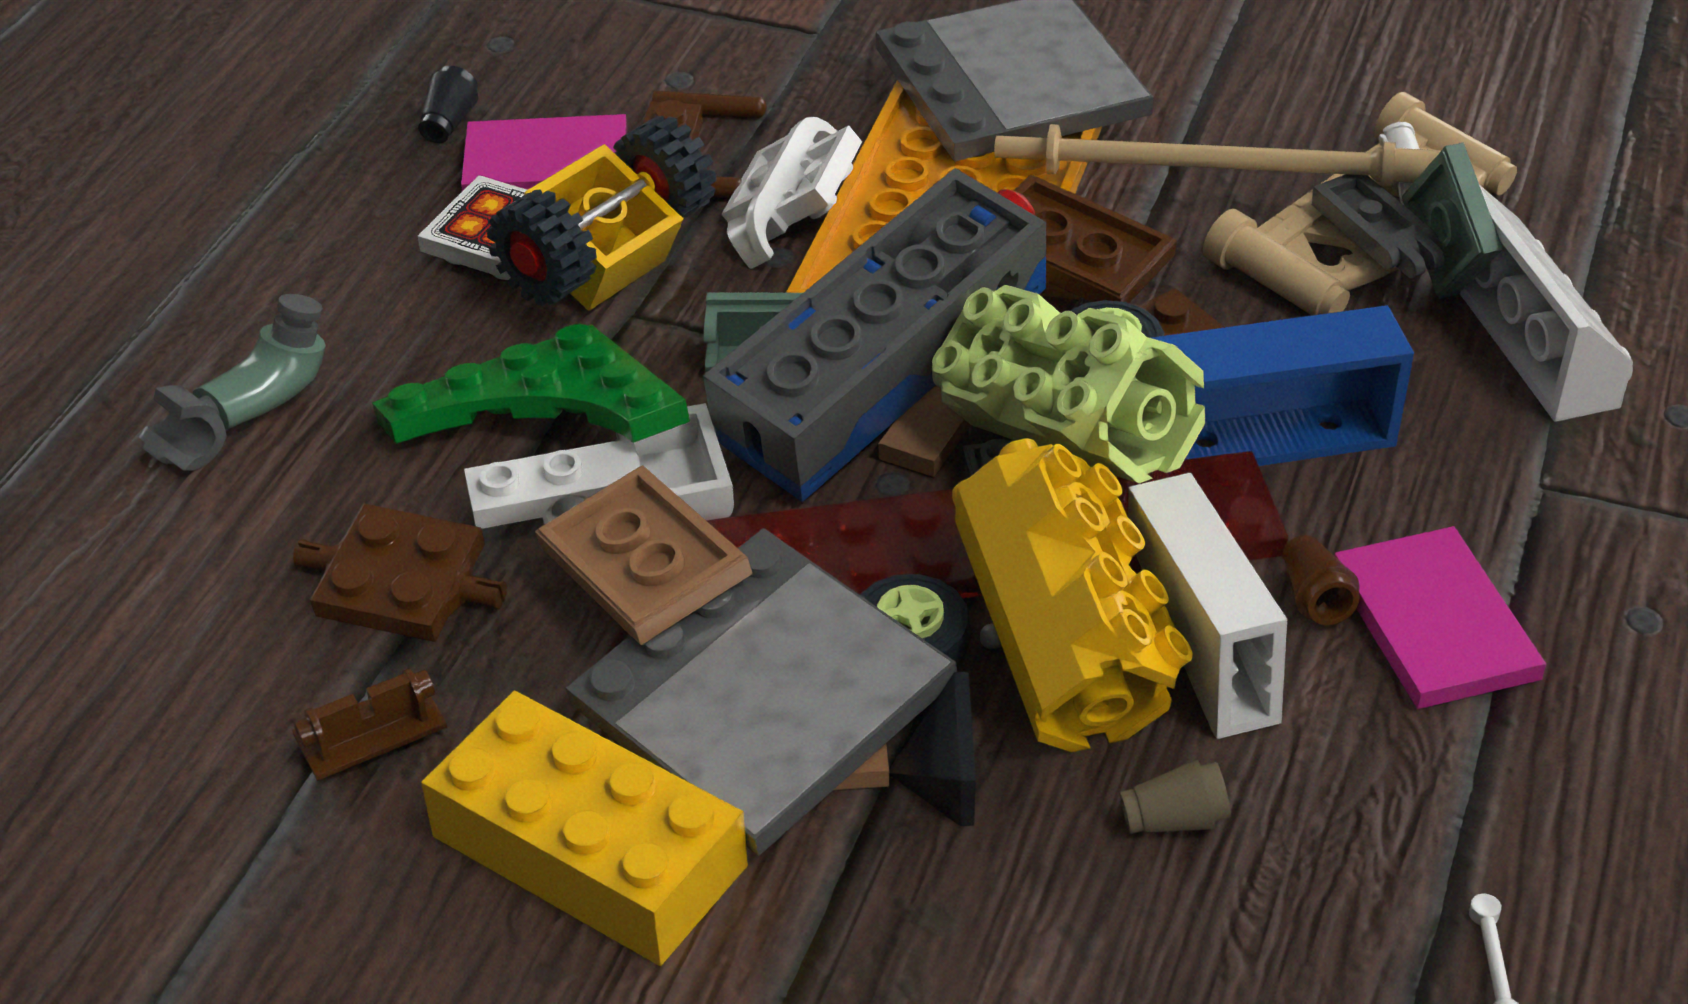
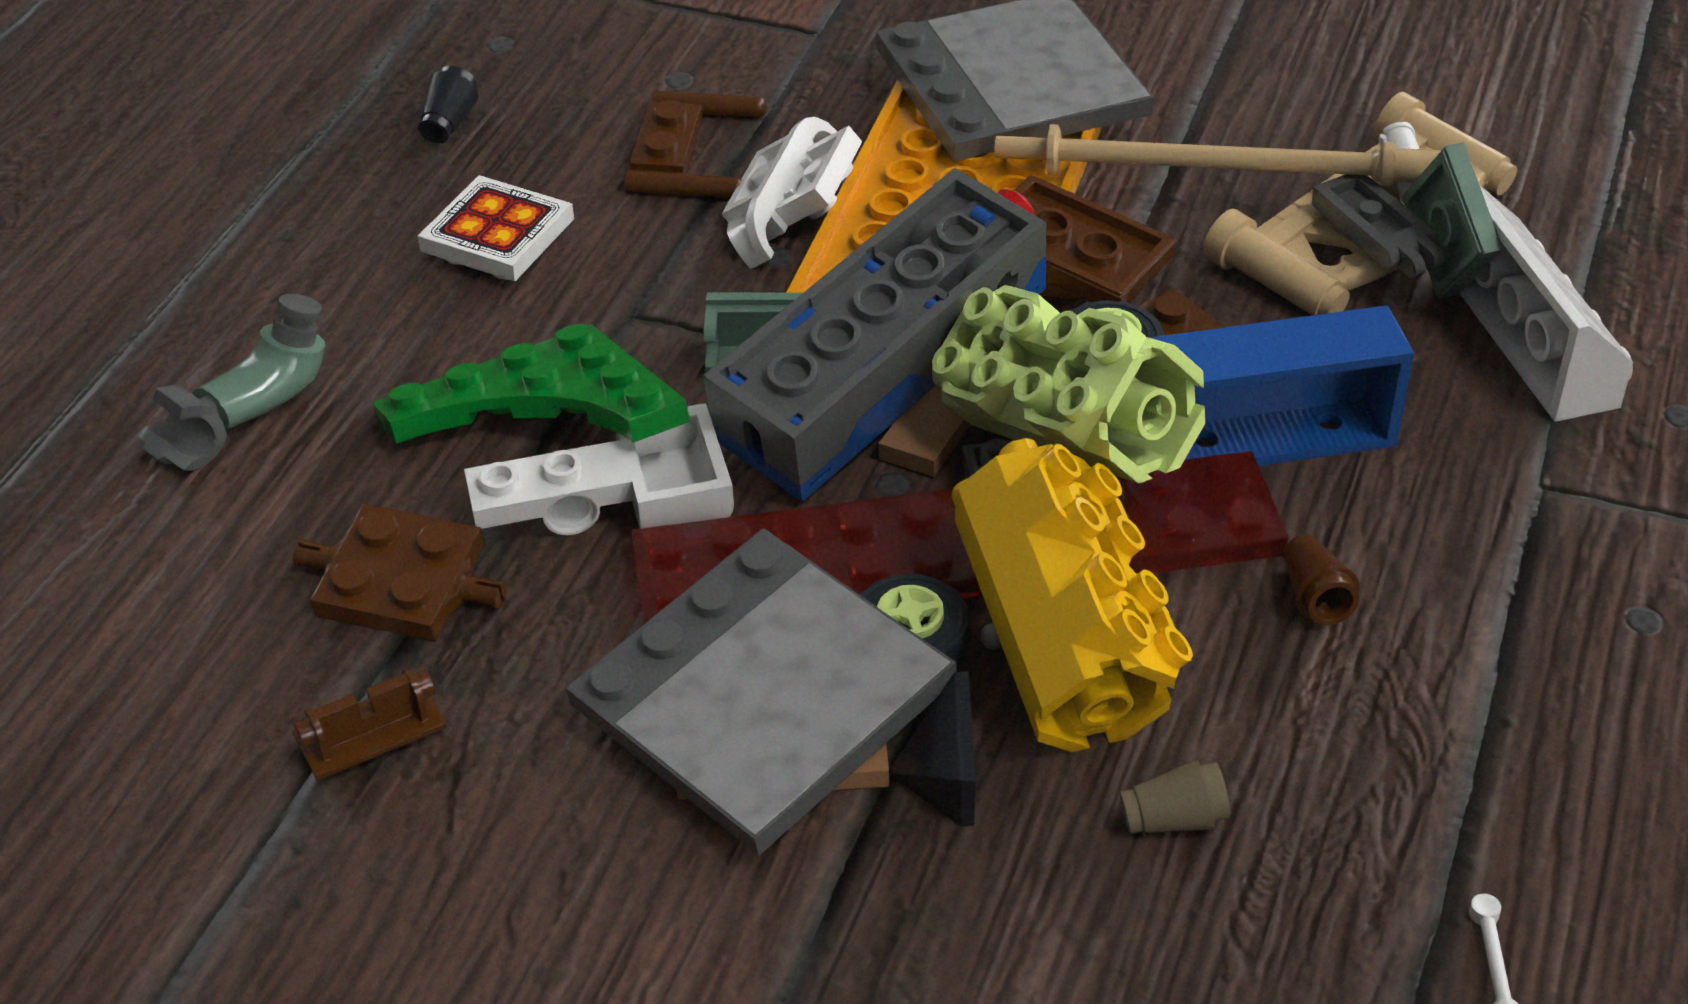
(534, 149): dark pink tile -> none
(587, 826): yellow brick -> none
(603, 216): brick -> none
(643, 554): medium nougat tile -> none
(1214, 604): white slope -> none
(1440, 618): dark pink tile -> none

